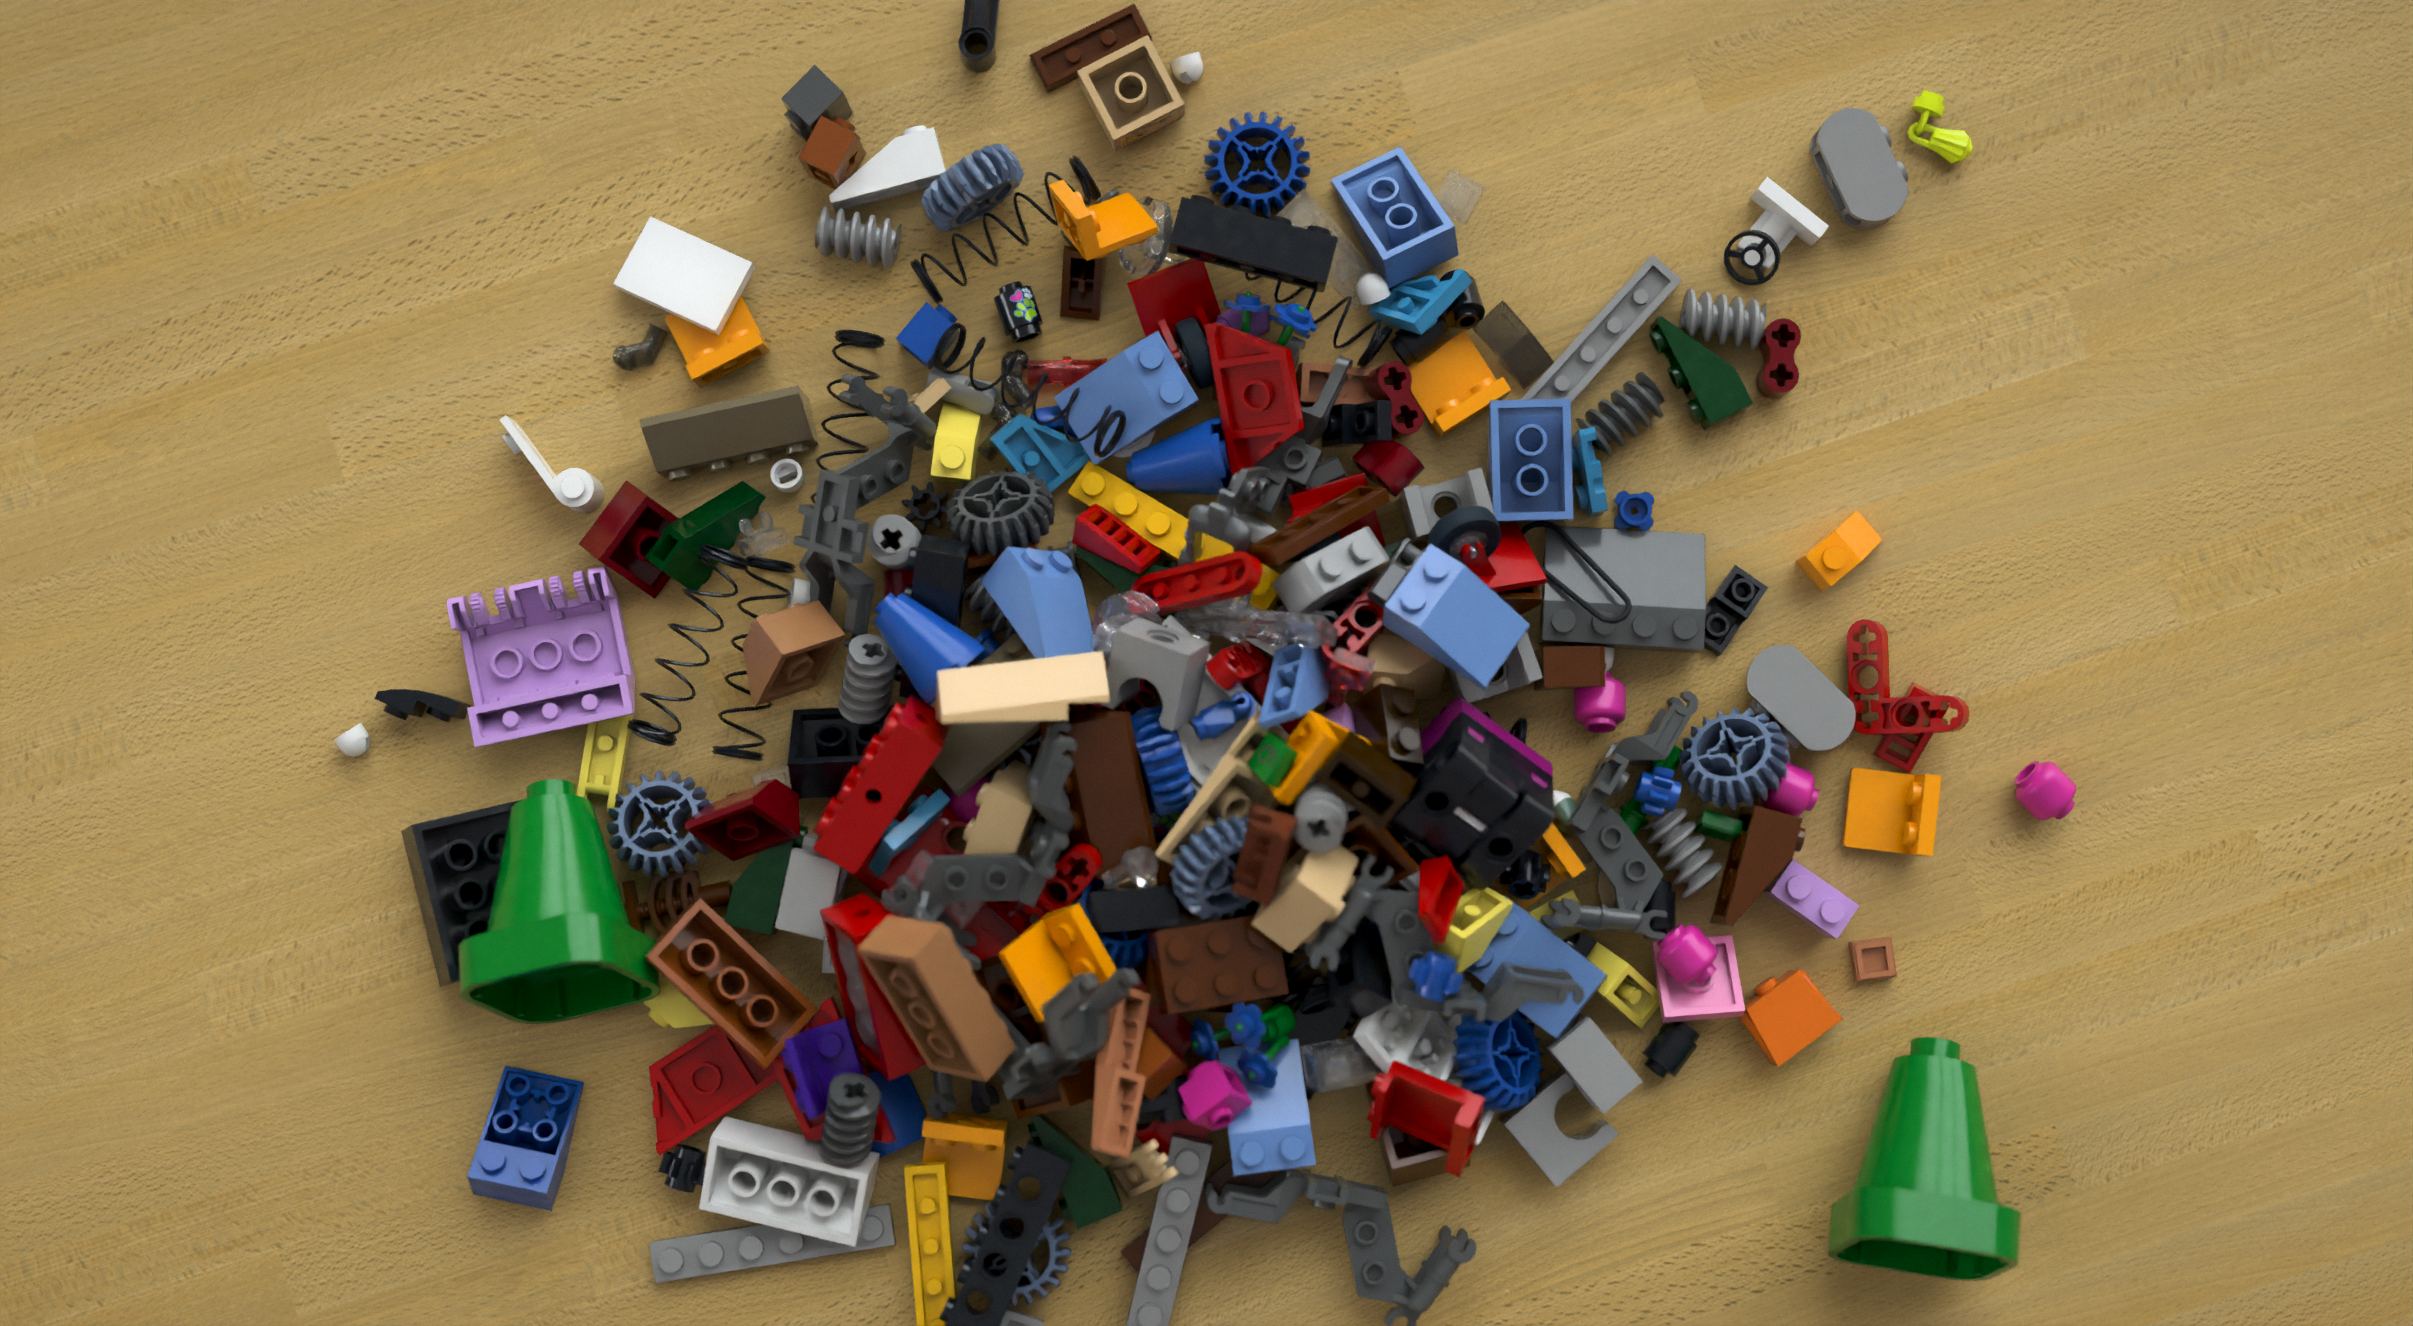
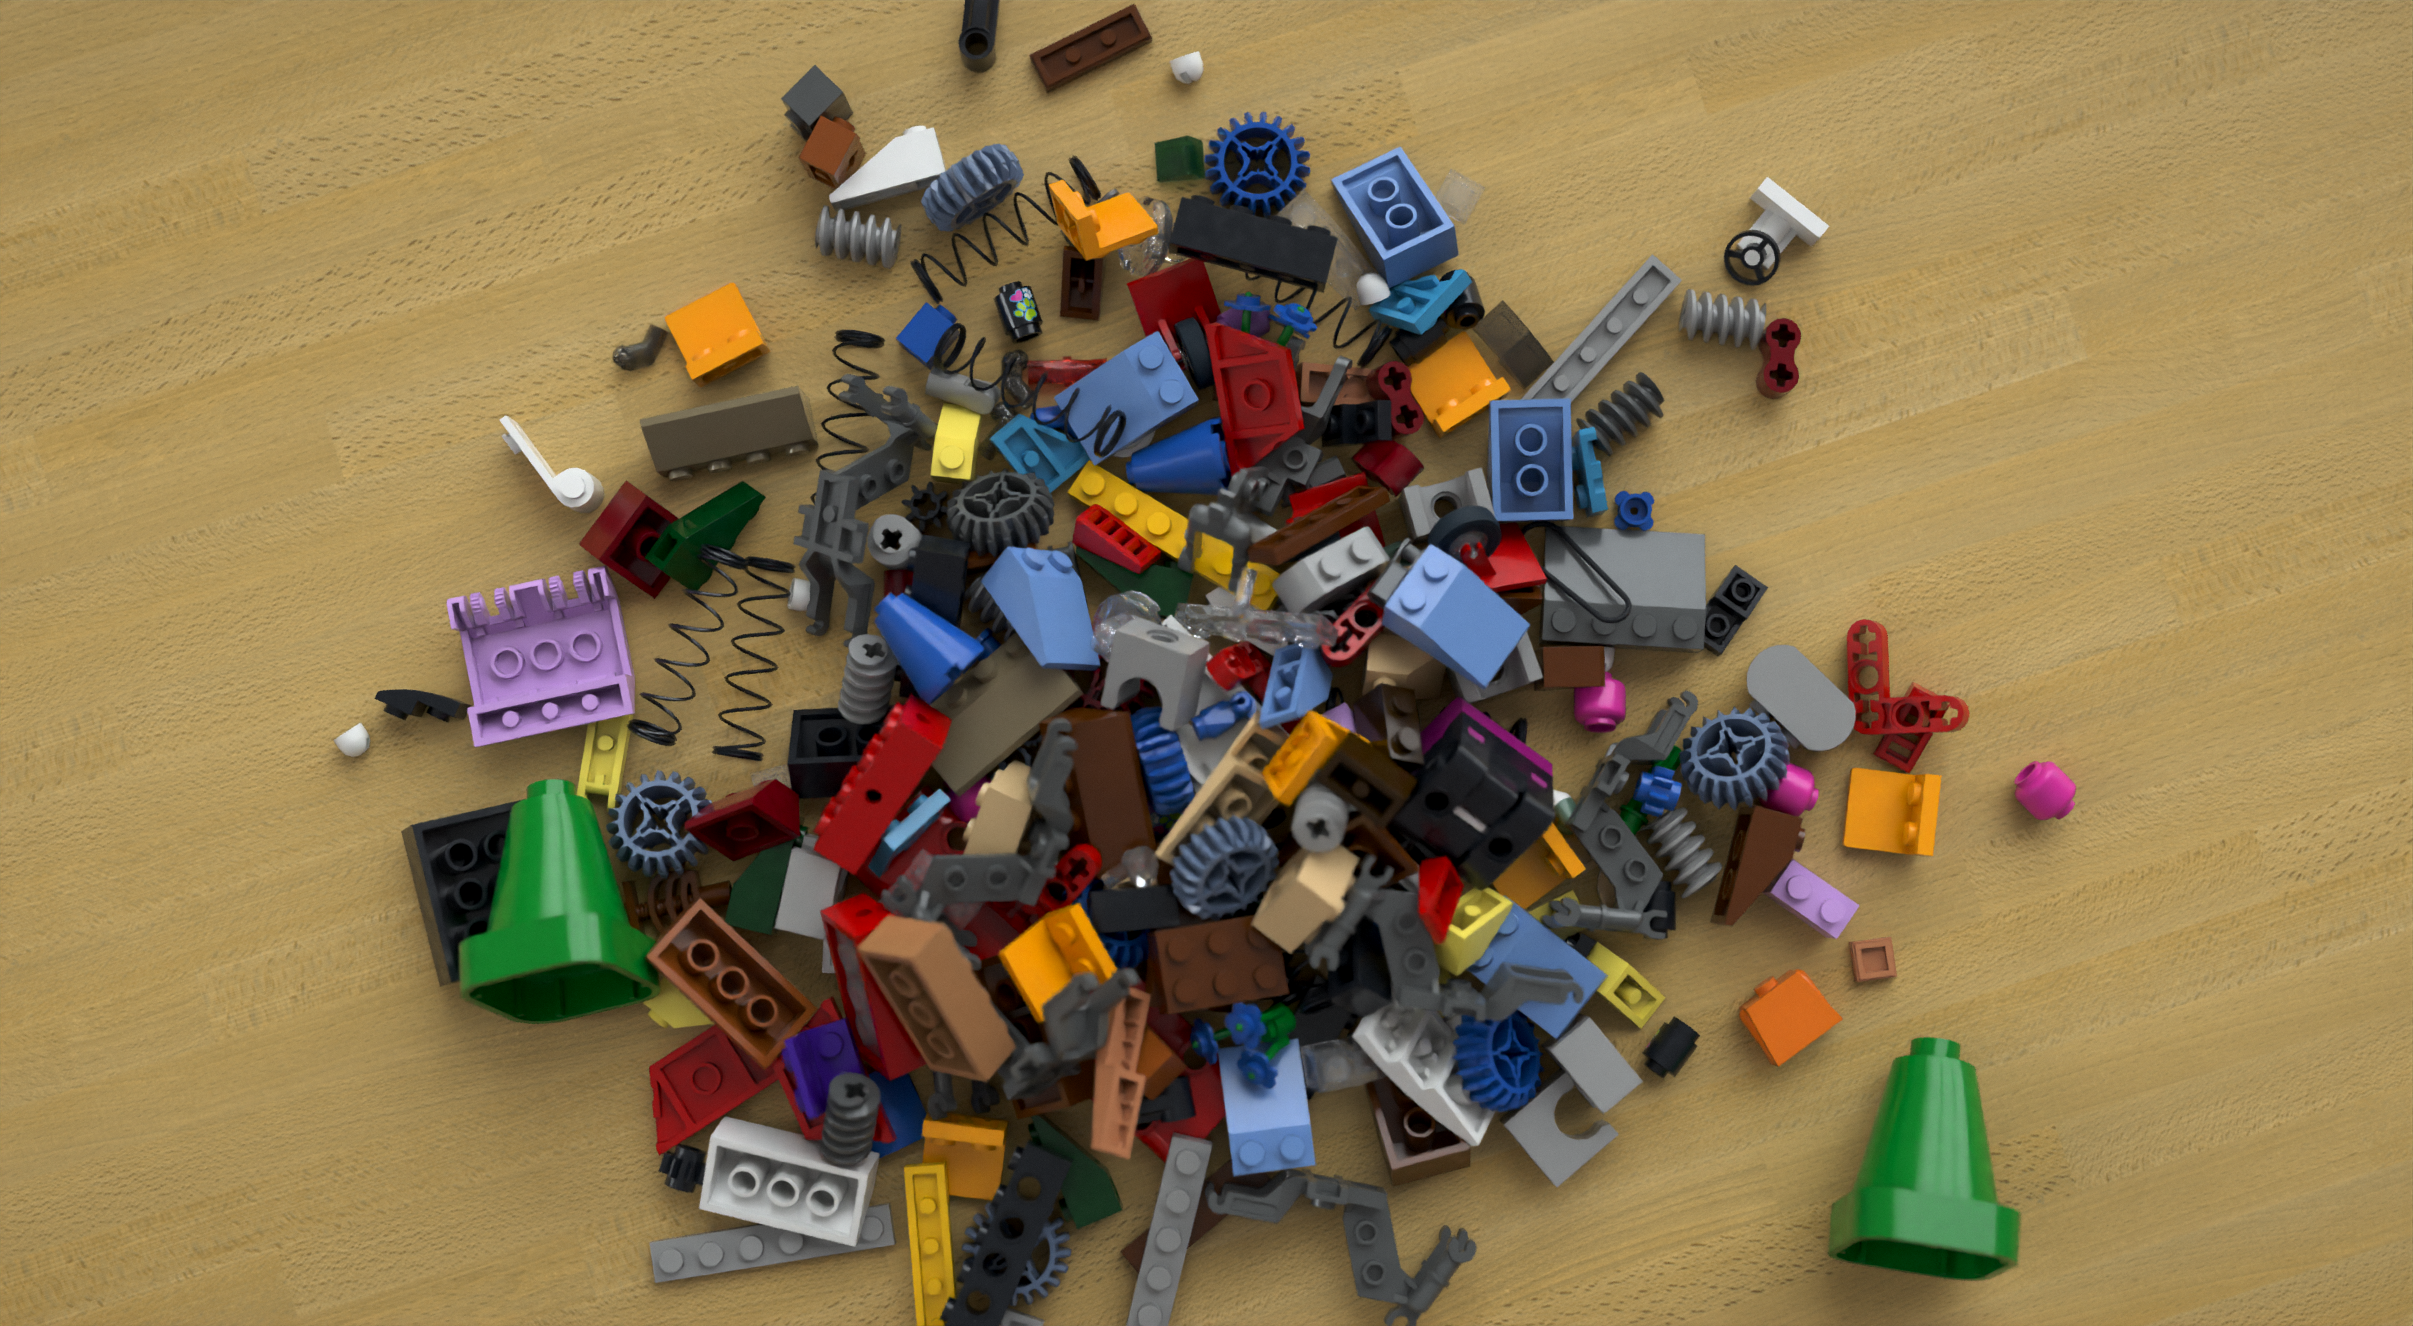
(526, 1138): blue slope -> none
(684, 275): white tile -> none
(762, 540): clear tile -> none
(785, 470): white hinge -> none
(789, 650): medium nougat slope -> none
(931, 394): tan tile -> none
(1021, 689): slope -> none
(1131, 93): tan brick -> none
(1142, 1170): tan hinge -> none
(1180, 159): none -> clear green slope
(1201, 582): red plate -> none
(1213, 1095): dark pink brick -> none
(1264, 854): copper hinge -> none
(1272, 759): green tile -> none
(1346, 672): clear red plate -> none
(1428, 1111): red panel -> none
(1435, 976): blue gear -> none
(1526, 876): black gear -> none
(1687, 954): dark pink head -> none
(1707, 380): dark green slope -> none
(1714, 998): bright pink plate -> none
(1718, 825): green tile -> none
(1839, 551): light orange slope -> none
(1859, 168): light grey brick -> none
(1950, 144): neon yellow piece -> none

